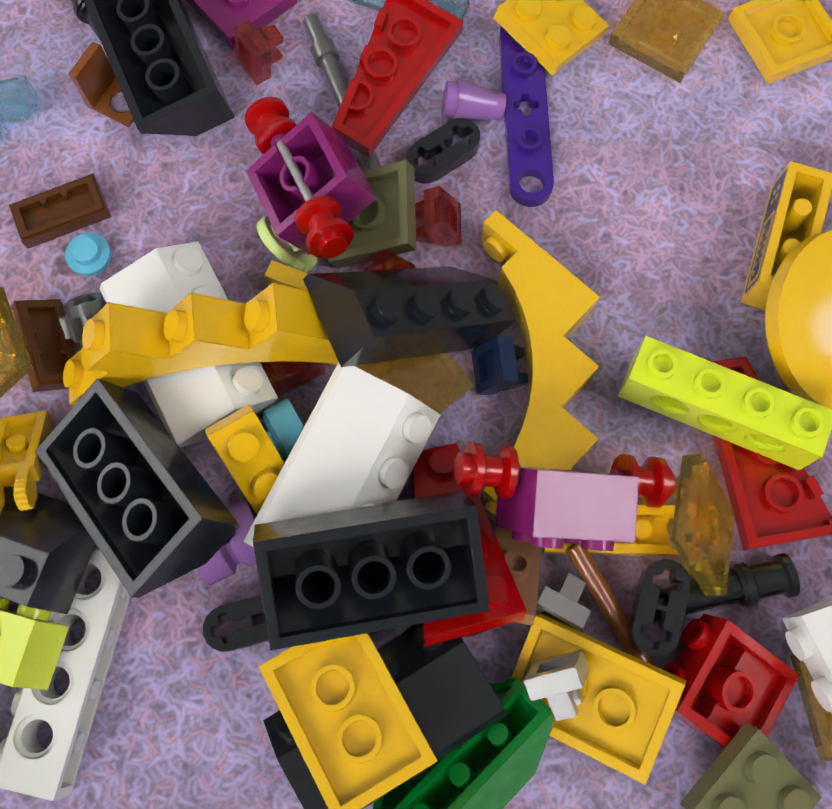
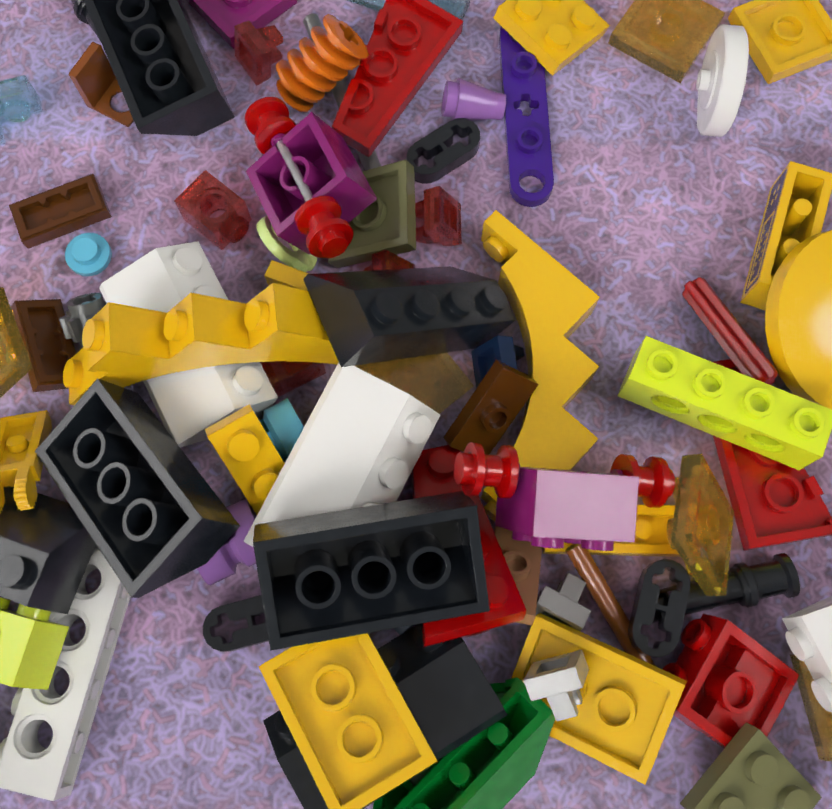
(204, 198): none -> clear red brick
(319, 63): none -> orange piece
(491, 408): none -> reddish brown plate
(722, 80): none -> white wheel
(728, 331): none -> red axle

